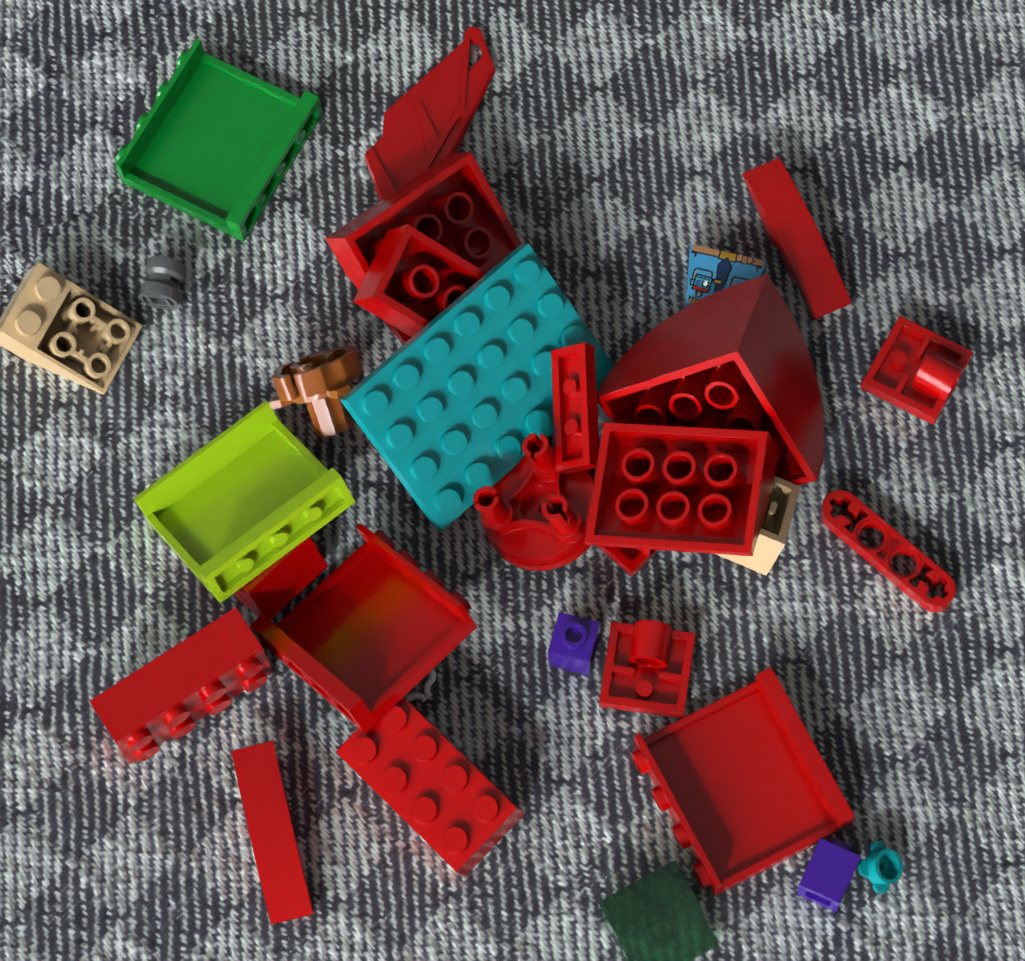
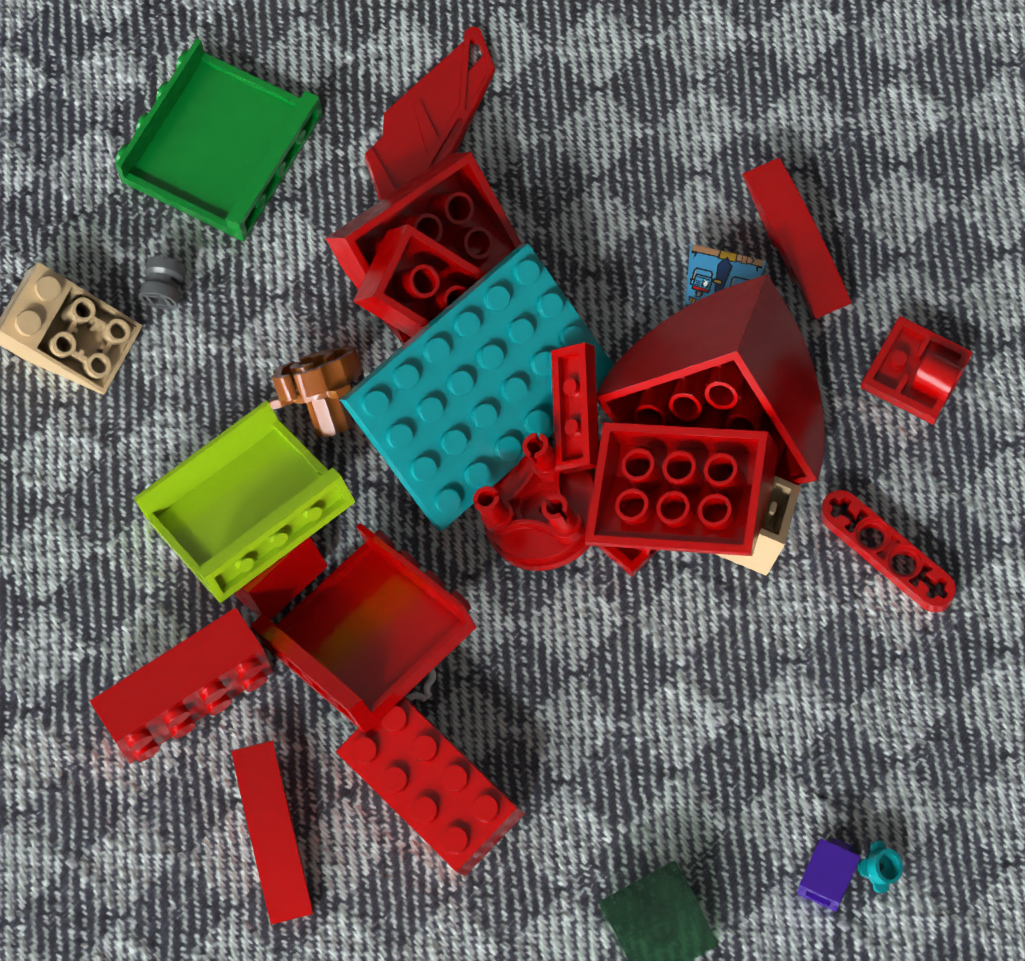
(574, 644): dark purple brick -> none
(647, 668): red plate -> none
(742, 784): red panel -> none

